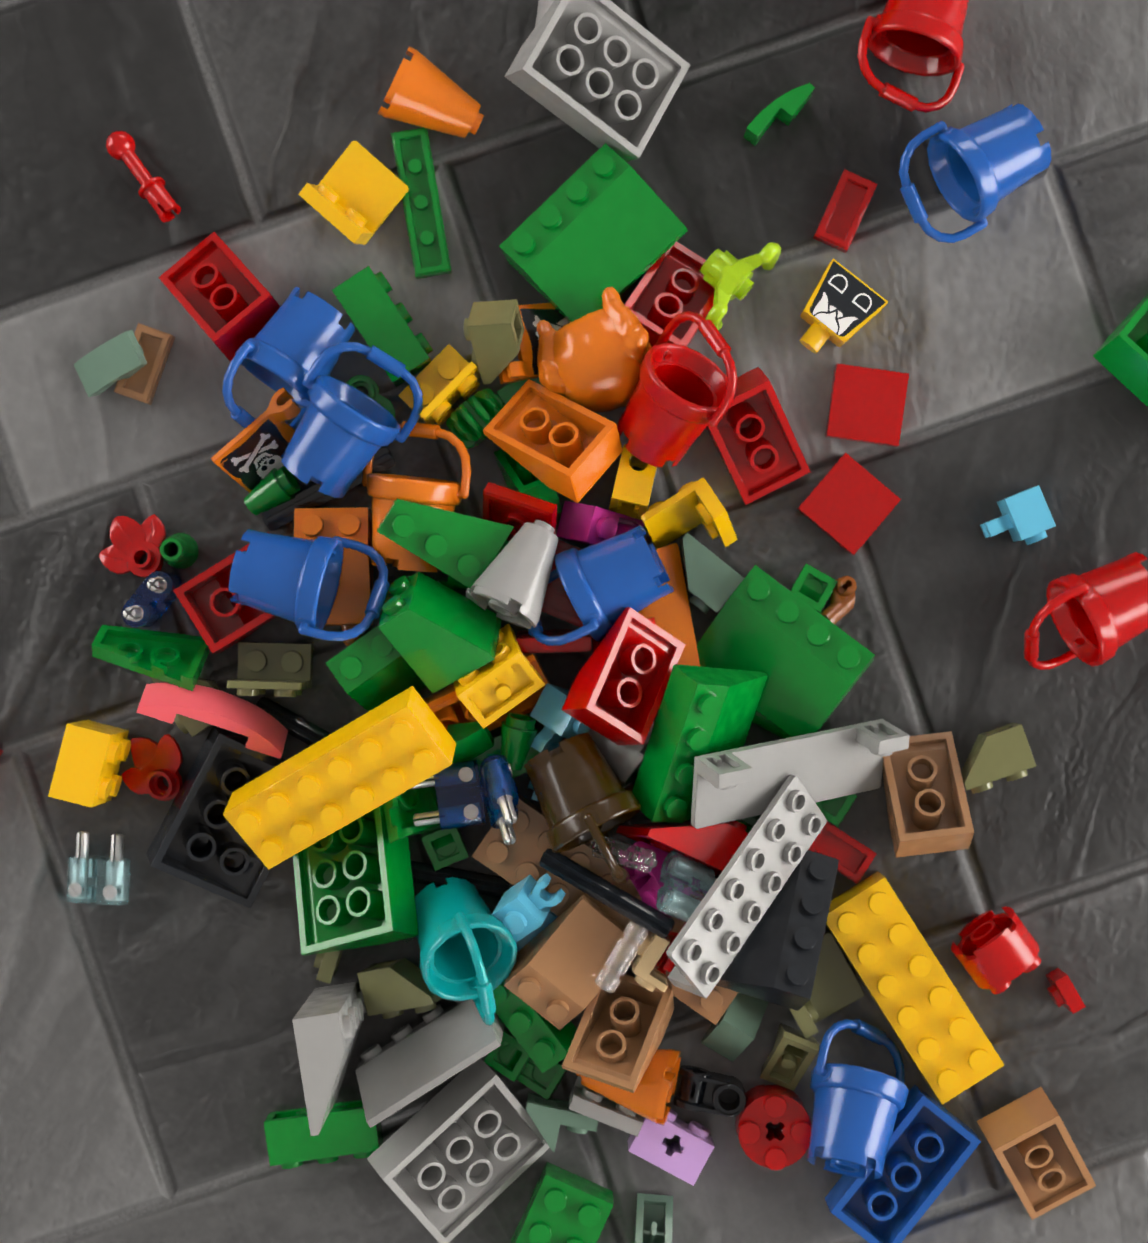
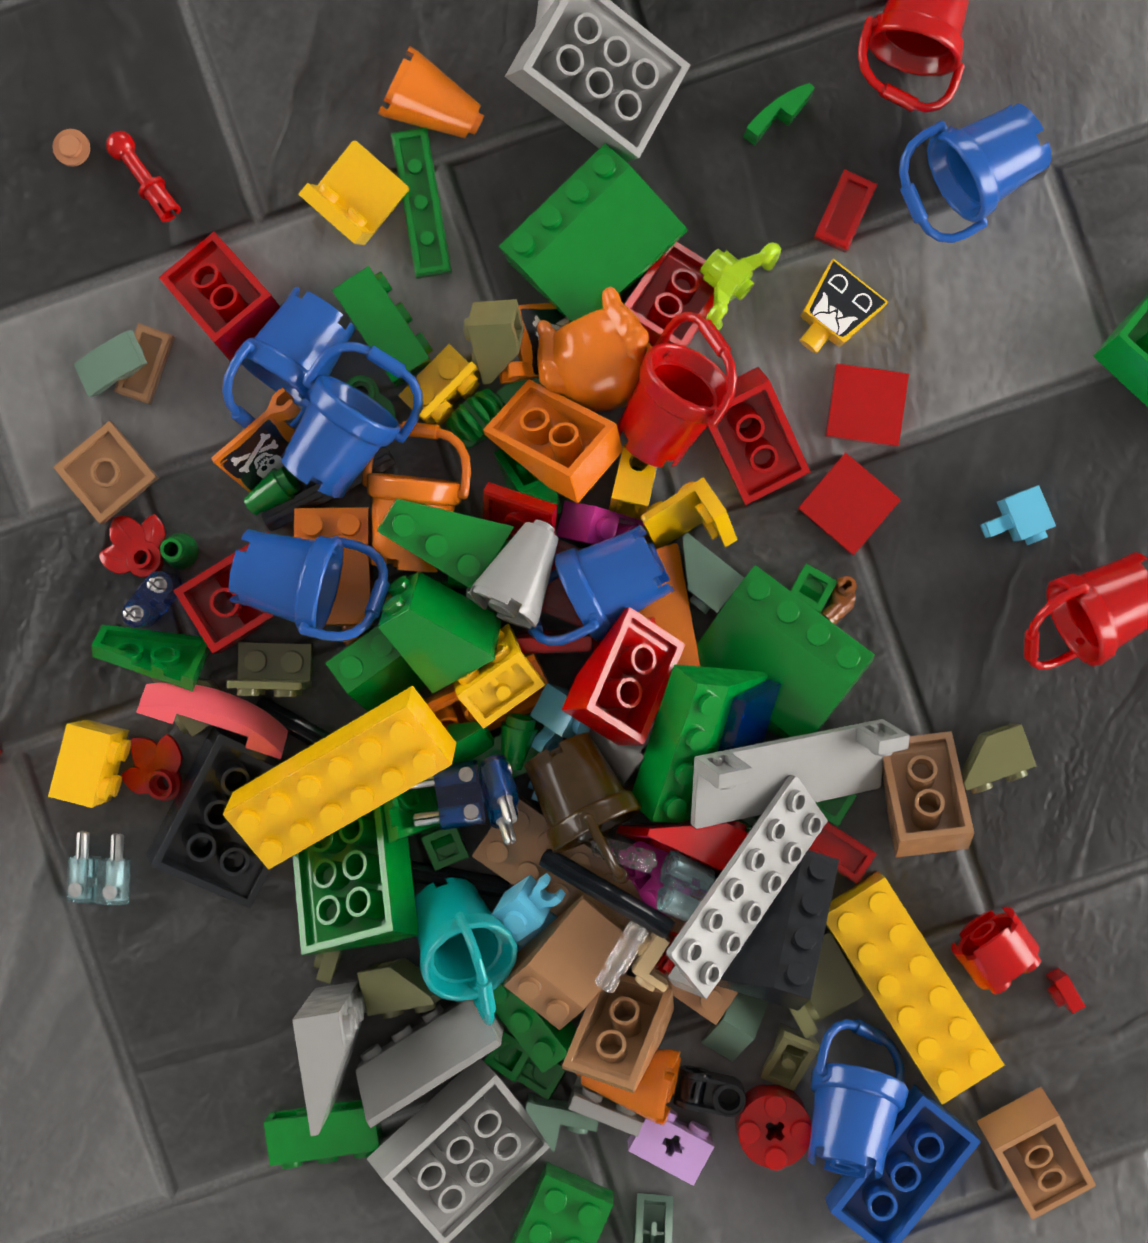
(71, 147): none -> nougat plate
(106, 472): none -> medium nougat plate
(750, 716): none -> tile

